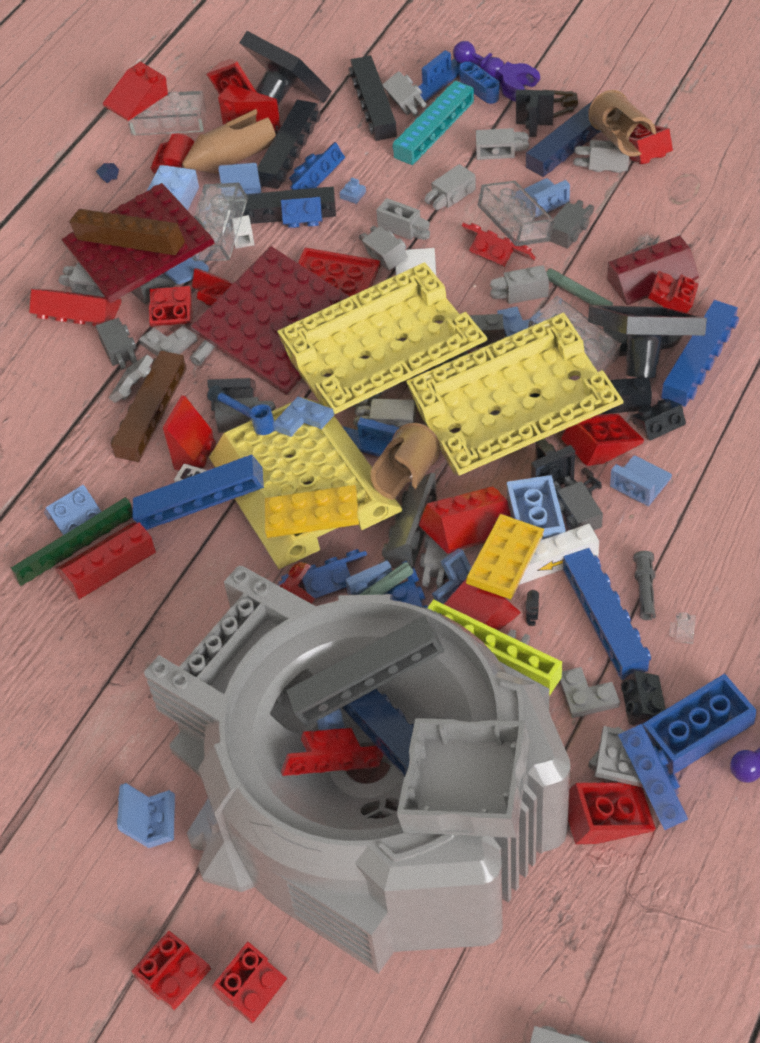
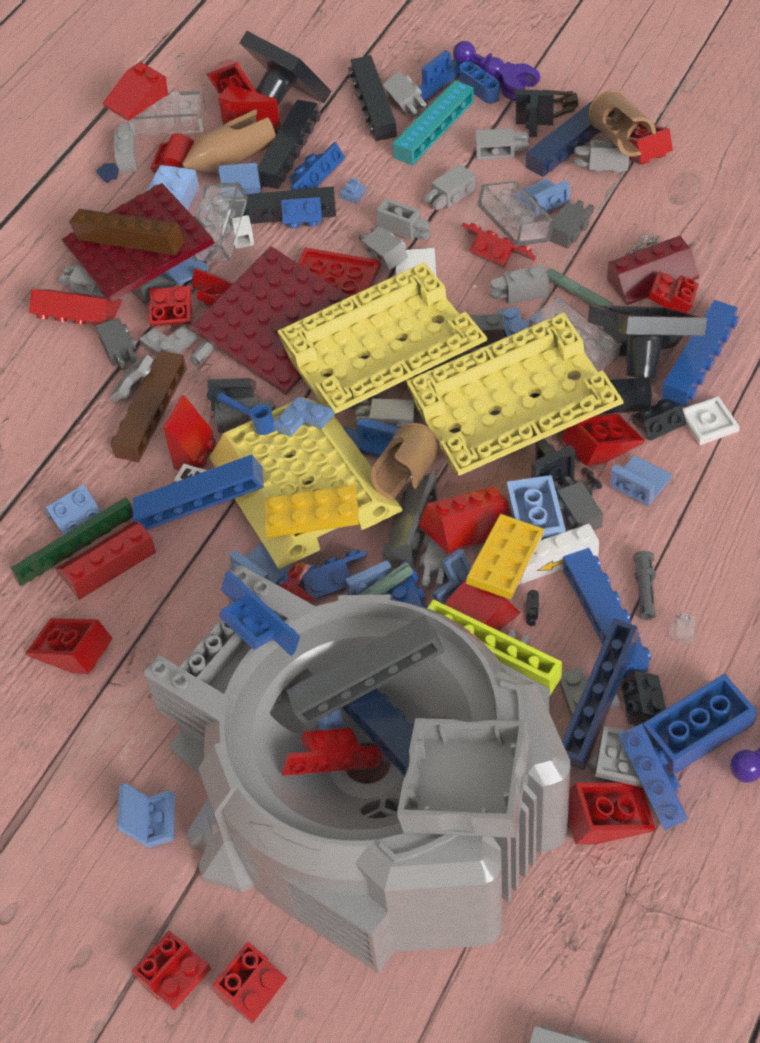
(71, 644): none -> red slope
(125, 149): none -> light grey hinge
(253, 618): none -> blue bracket
(260, 563): none -> medium blue bracket
(599, 692): none -> dark blue brick
(710, 420): none -> white tile

